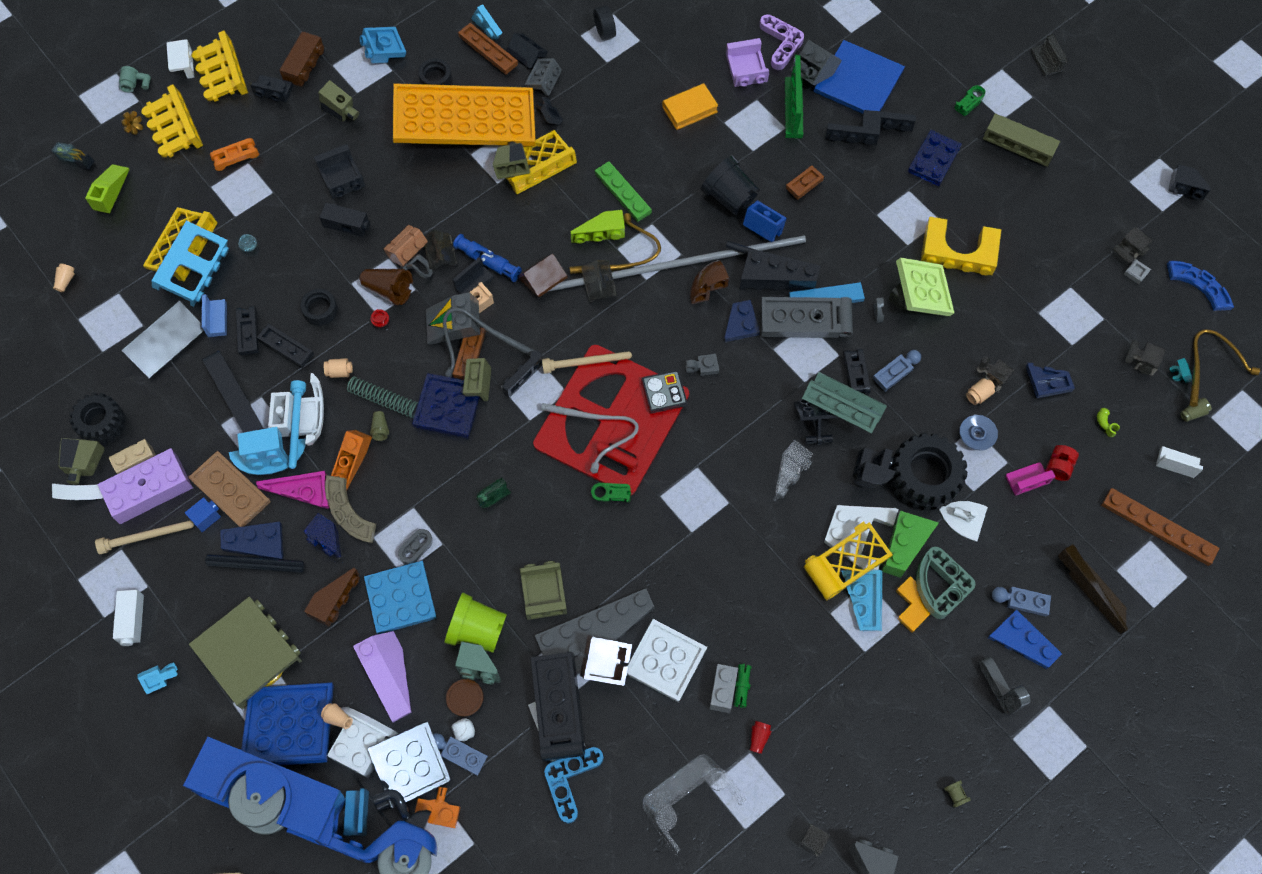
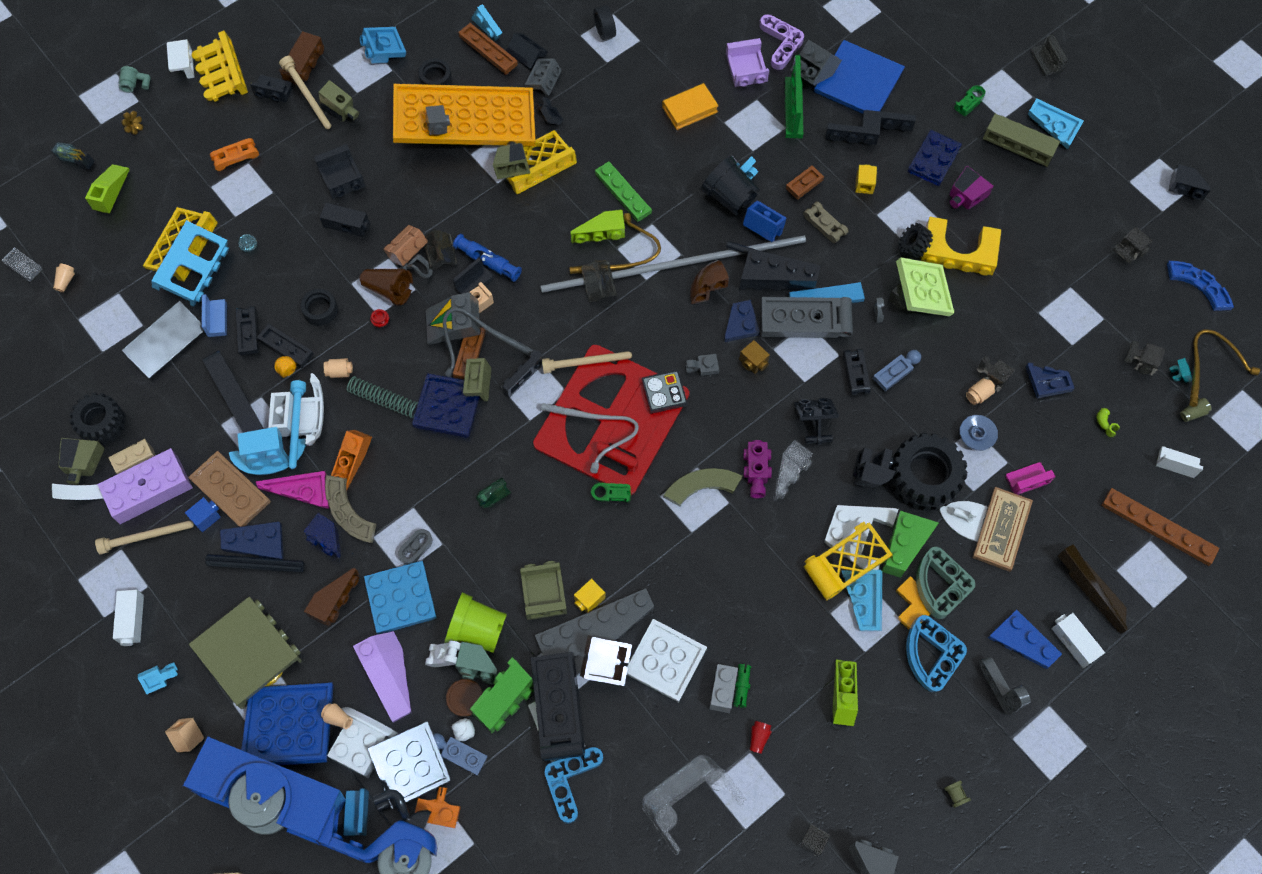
(22, 264): none -> clear plate
(178, 127): yellow fence -> none
(184, 735): none -> light nougat panel
(285, 366): none -> light orange piece
(287, 64): none -> tan piece
(379, 428): olive cone -> none
(437, 120): none -> dark grey brick
(443, 654): none -> white plate
(504, 697): none -> bright green wedge
(543, 275): slope -> none
(589, 596): none -> yellow brick
(699, 480): none -> olive tile
(748, 169): none -> medium azure tile
(754, 357): none -> pearl gold brick
(755, 461): none -> magenta brick
(825, 222): none -> dark tan plate
(844, 402): sand green fence -> none
(845, 693): none -> lime slope
(866, 179): none -> yellow brick
(915, 240): none -> black tyre
(945, 647): none -> dark azure beam
(969, 189): none -> magenta torso
(1002, 529): none -> tile
(1023, 600): sand blue plate -> none
(1055, 121): none -> medium azure wing
(1062, 462): red wheel -> none
(1077, 639): none -> white brick
(1137, 271): light grey tile -> none

